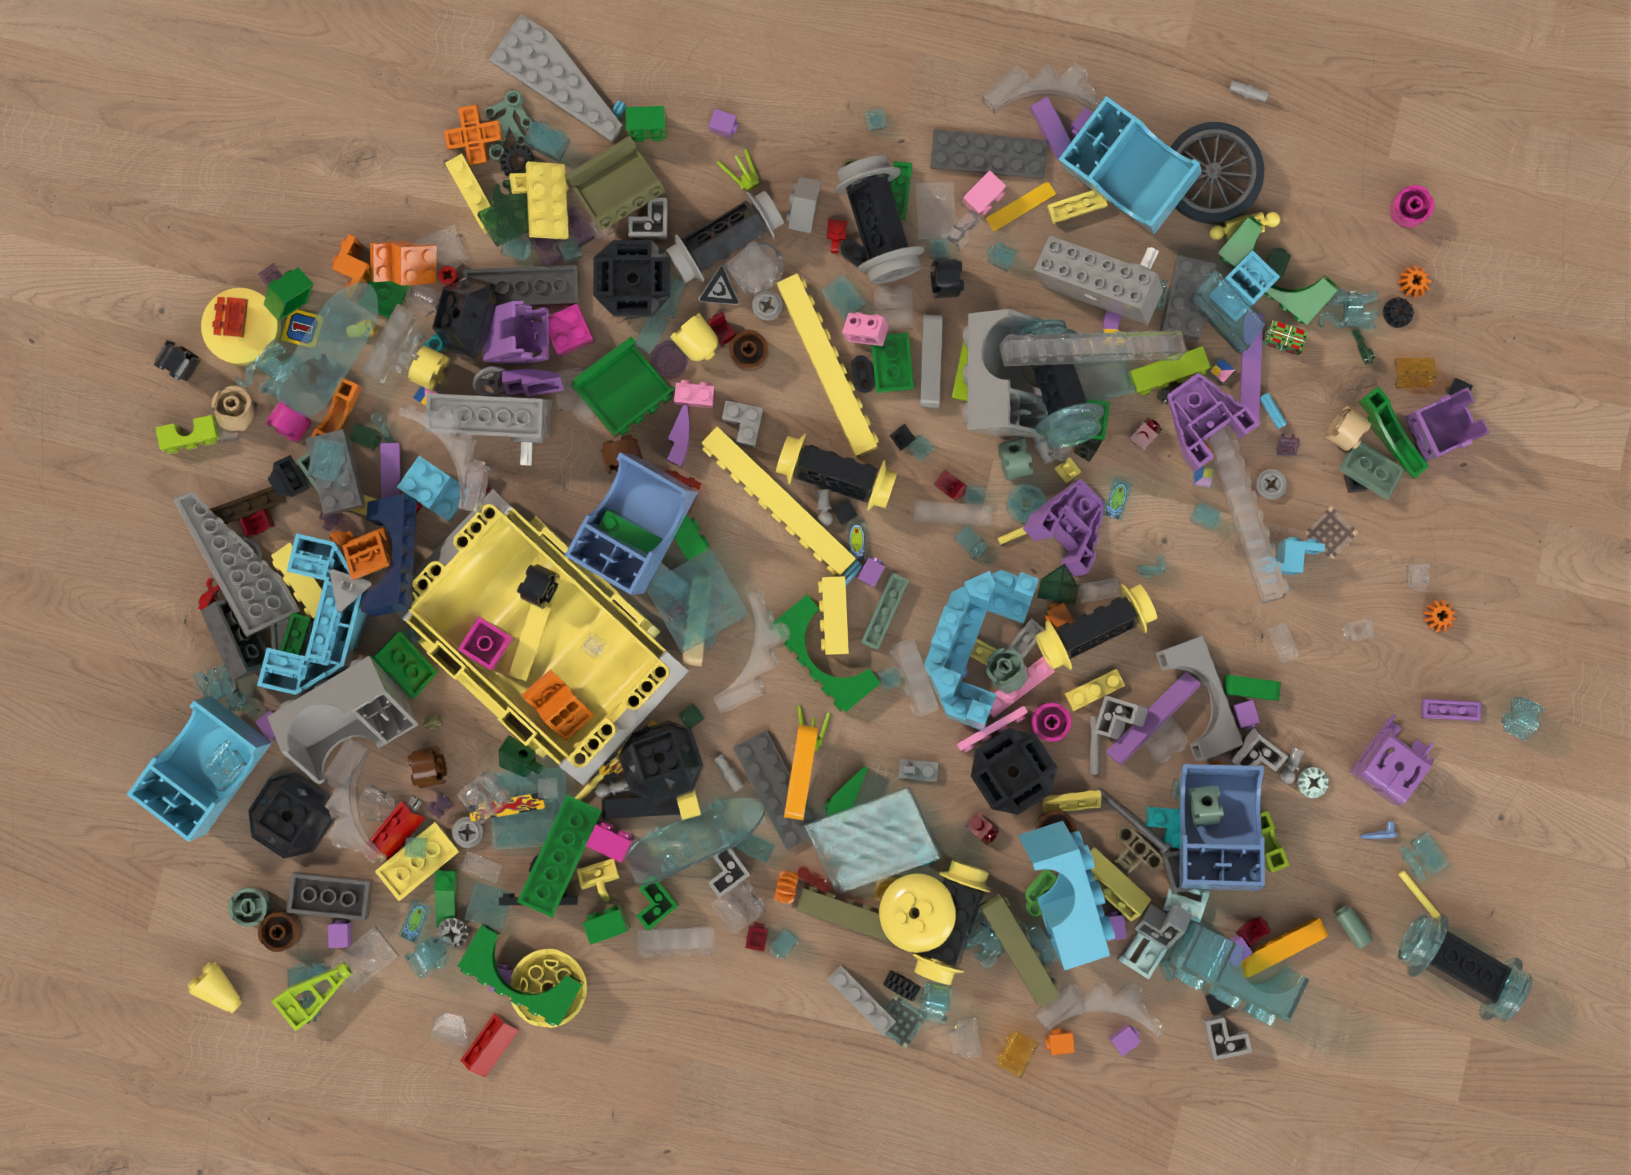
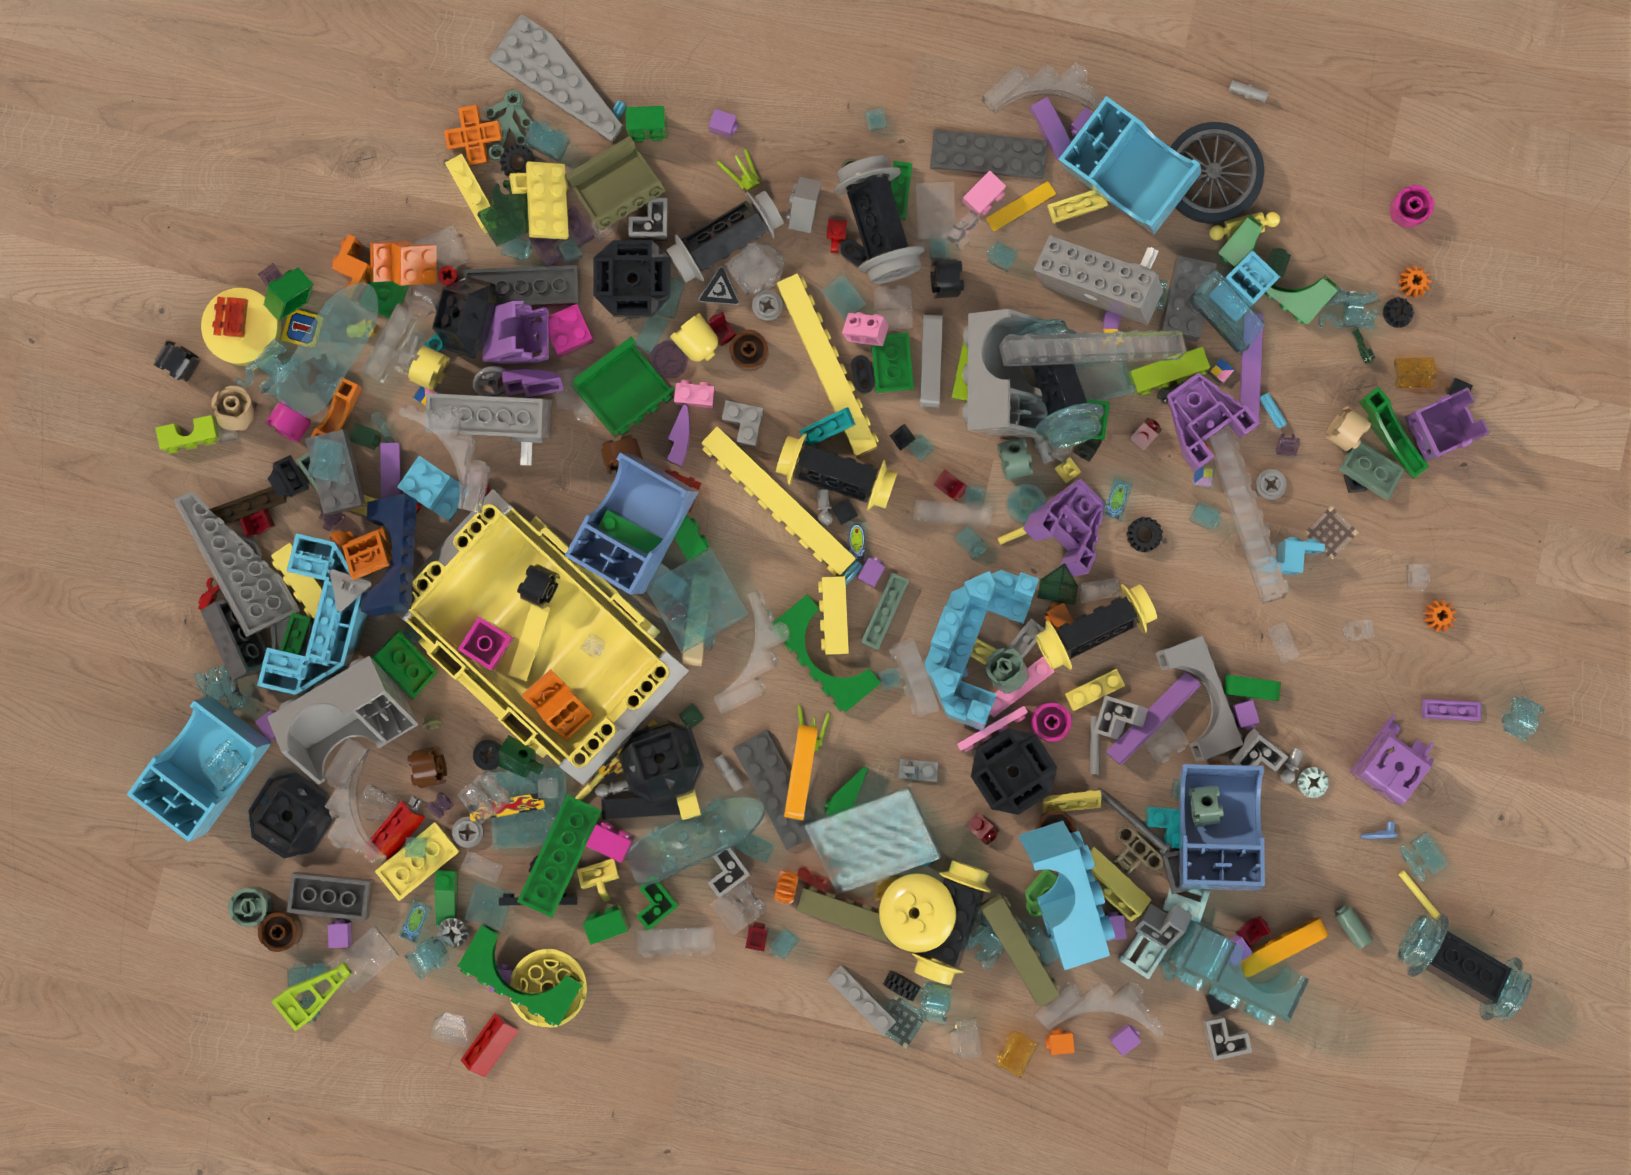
(215, 988): light yellow cone -> none
(480, 759): none -> black gear
(828, 427): none -> teal plate
(1149, 571): clear light blue bracket -> none
(1155, 530): none -> black tyre
(1274, 854): lime arch -> none
(1285, 337): piece -> none

